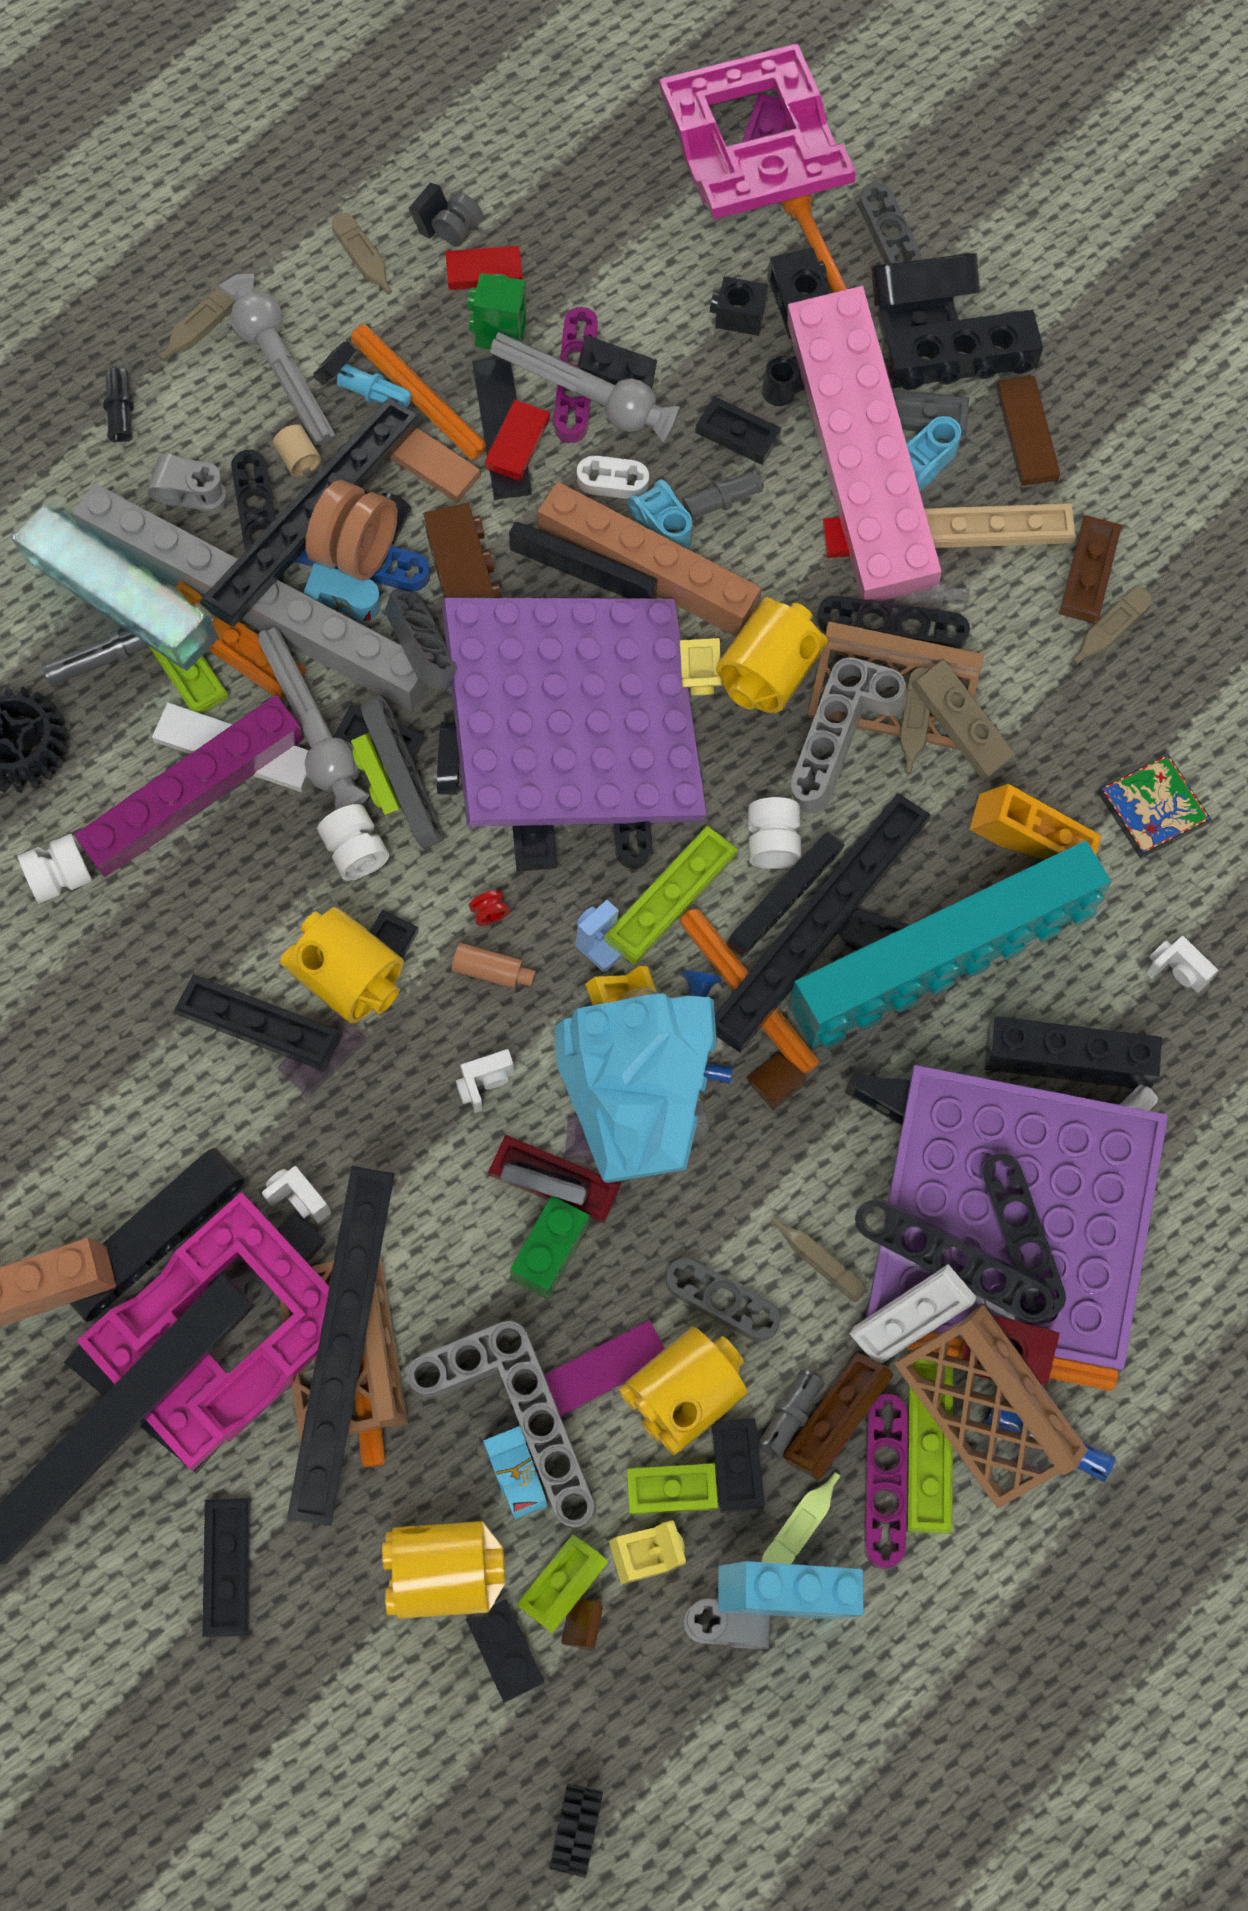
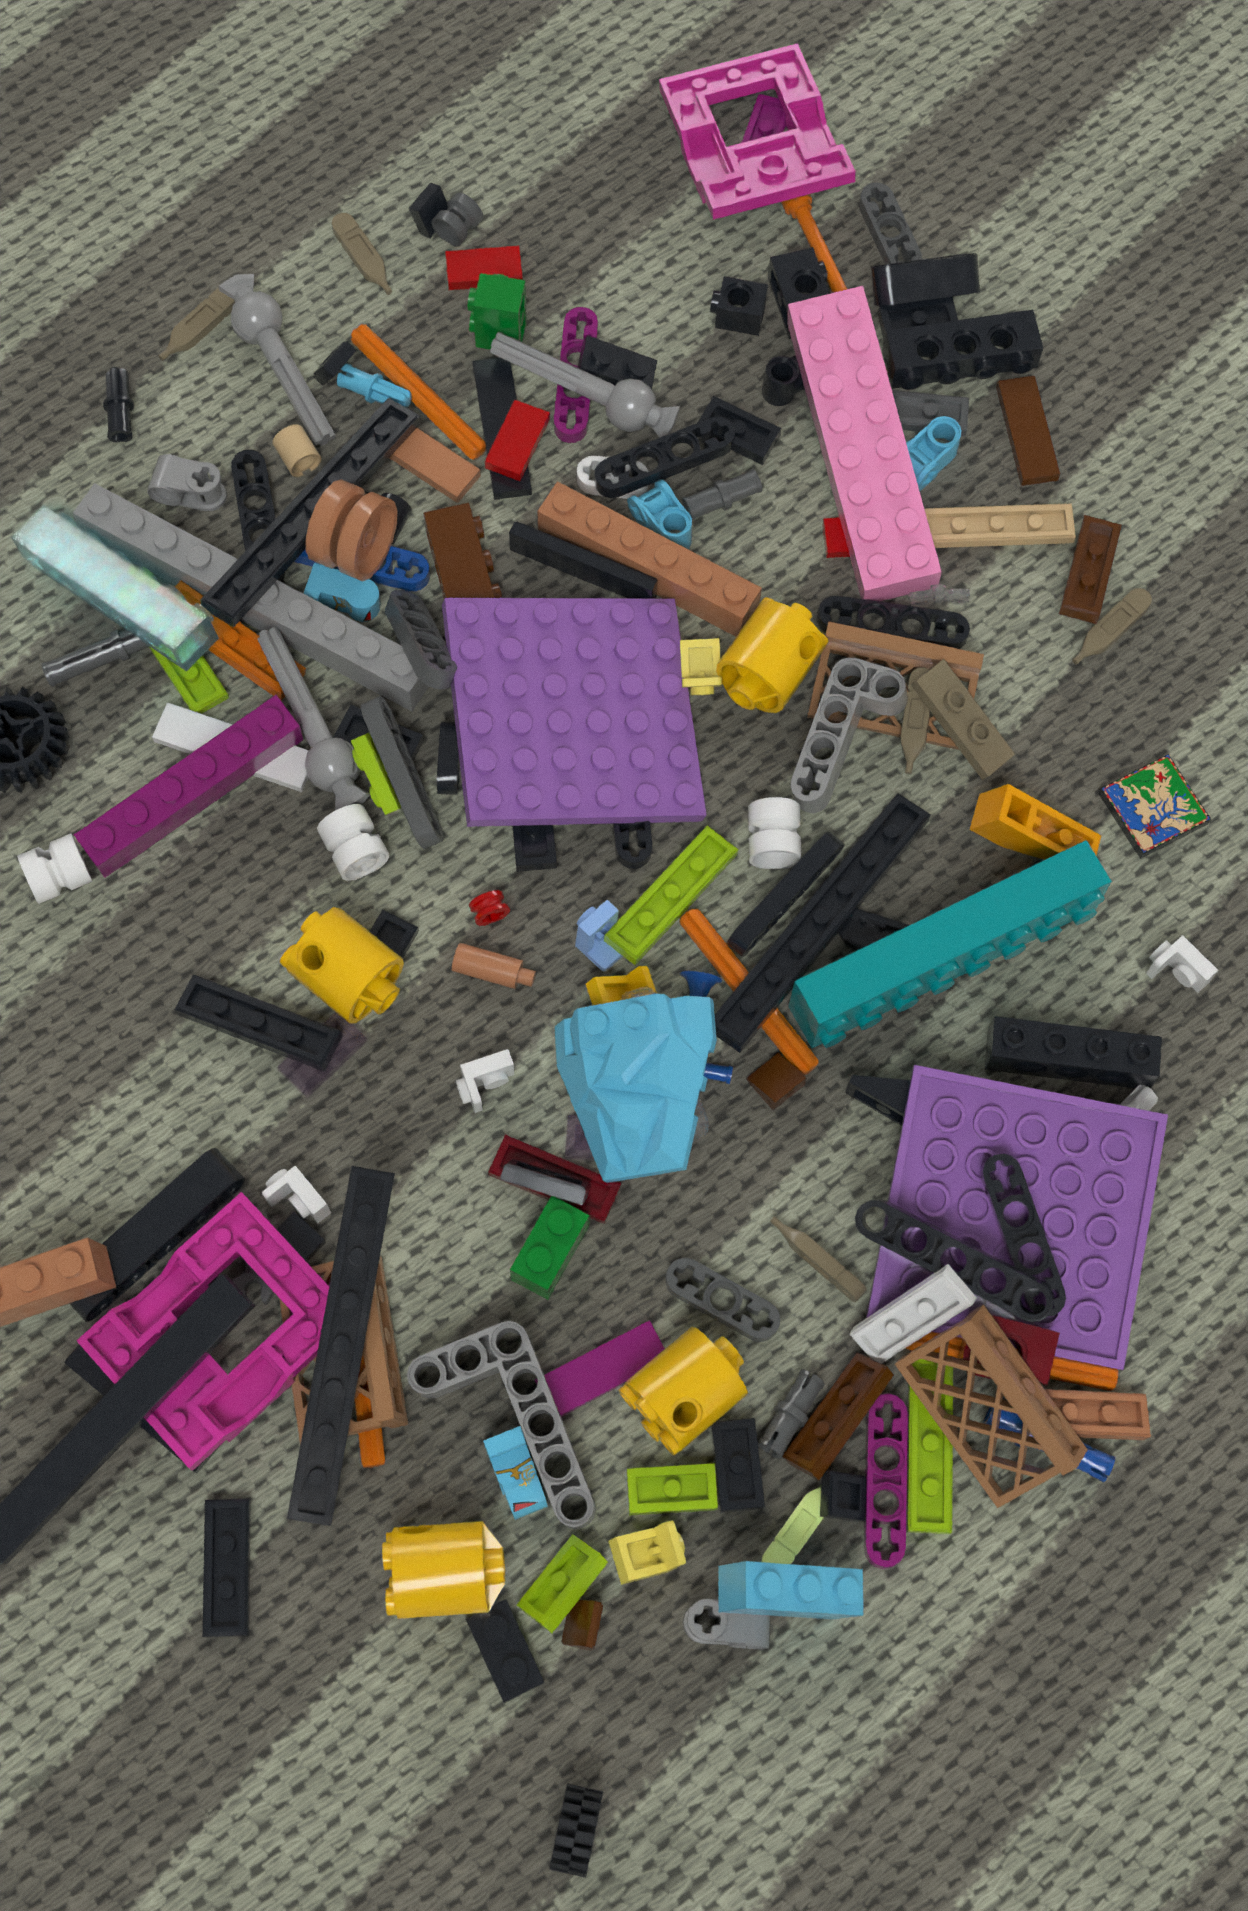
(667, 462): none -> black beam
(843, 1496): none -> black tile
(1104, 1413): none -> nougat tile

